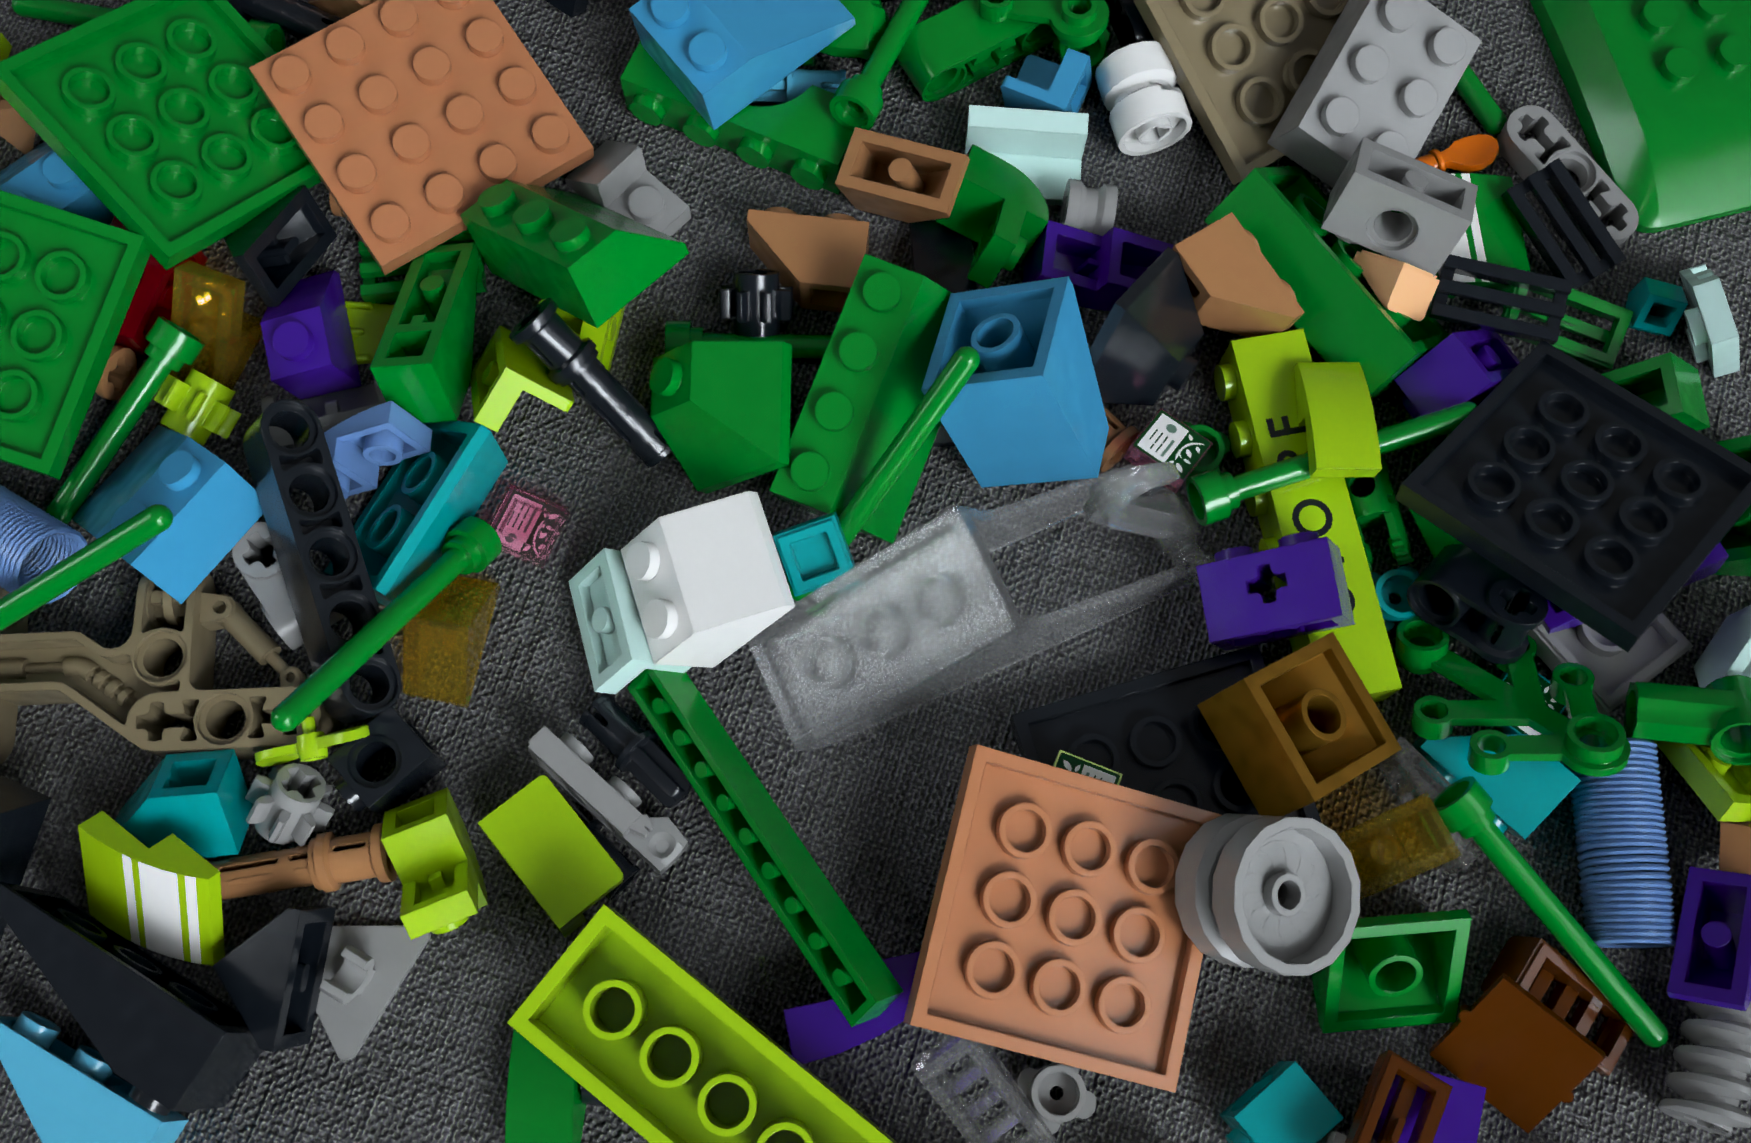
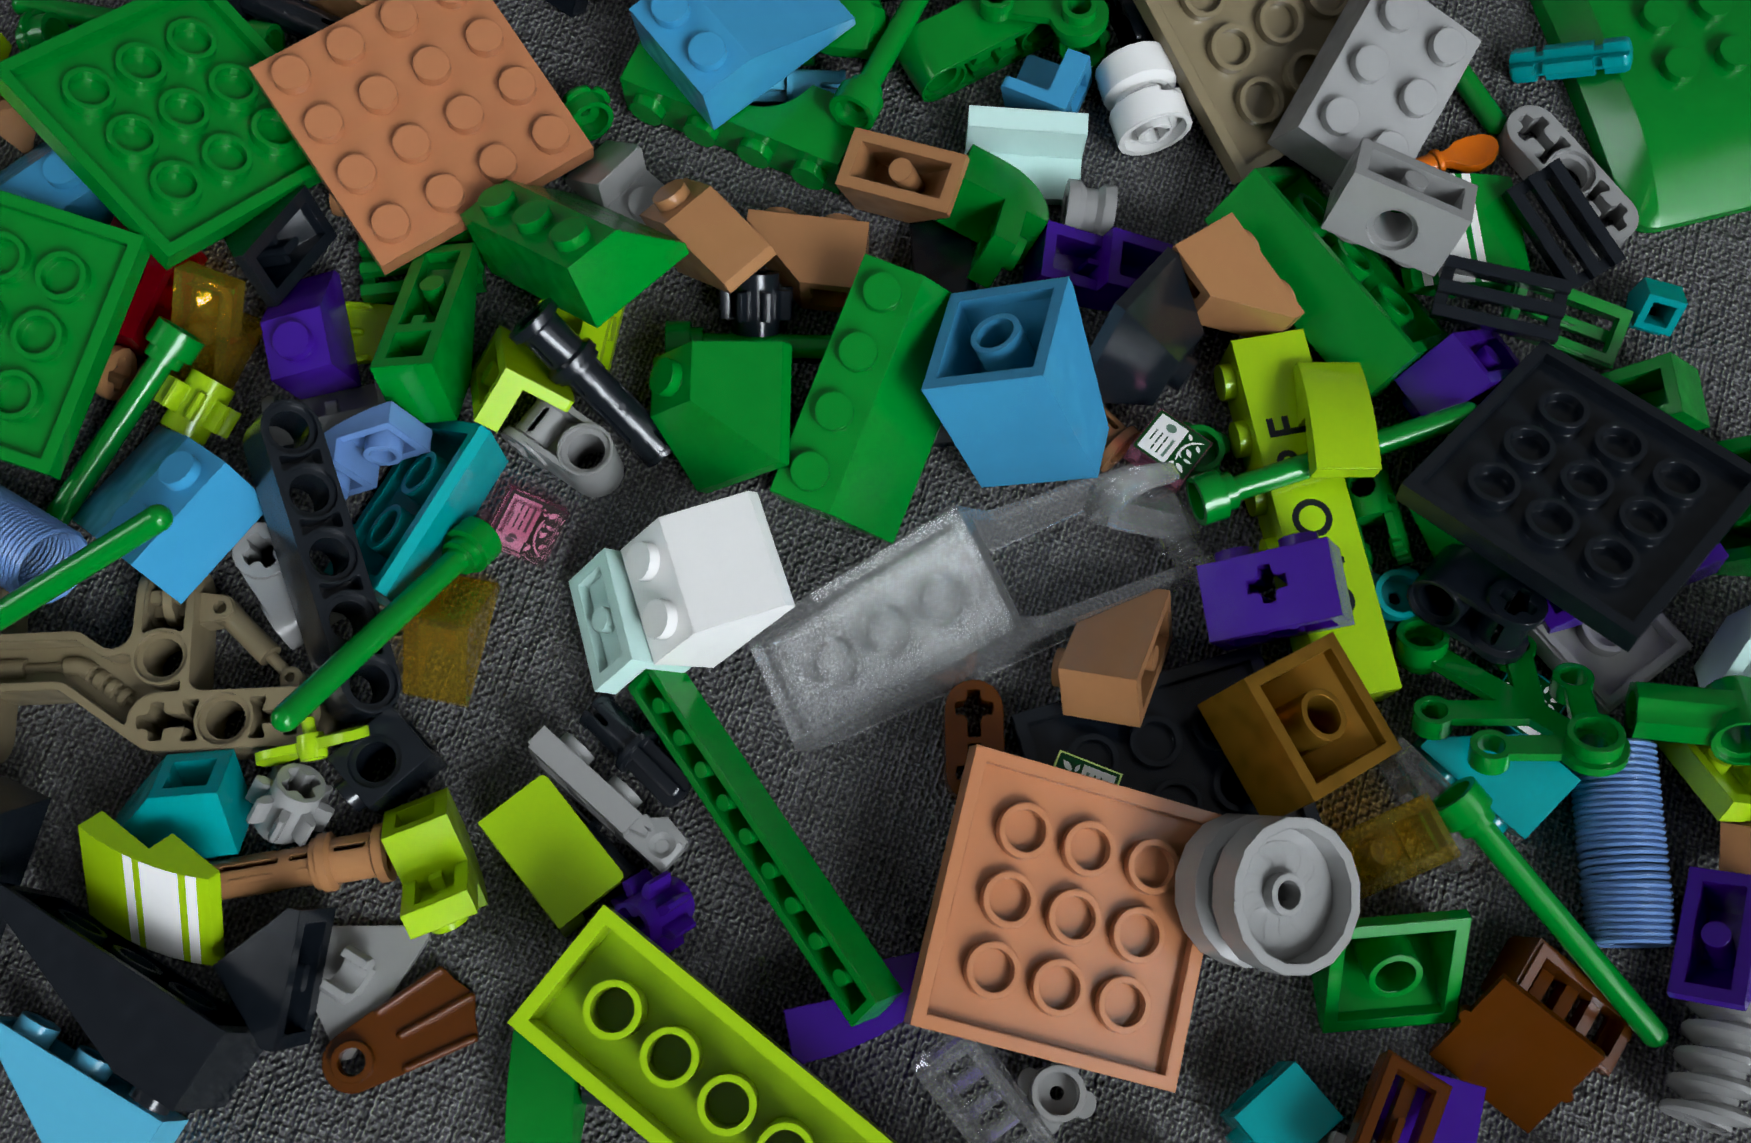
(38, 27): none -> green plate
(405, 1032): none -> reddish brown piece
(560, 441): none -> light grey piece
(590, 109): none -> green plate
(657, 907): none -> dark purple gear
(719, 240): none -> medium nougat slope
(813, 553): teal tile -> none
(906, 443): green piece -> none
(956, 728): none -> reddish brown beam
(1115, 660): none -> medium nougat slope
(1398, 284): light nougat slope -> none
(1571, 60): none -> teal axle
(1710, 321): light aqua wing -> none

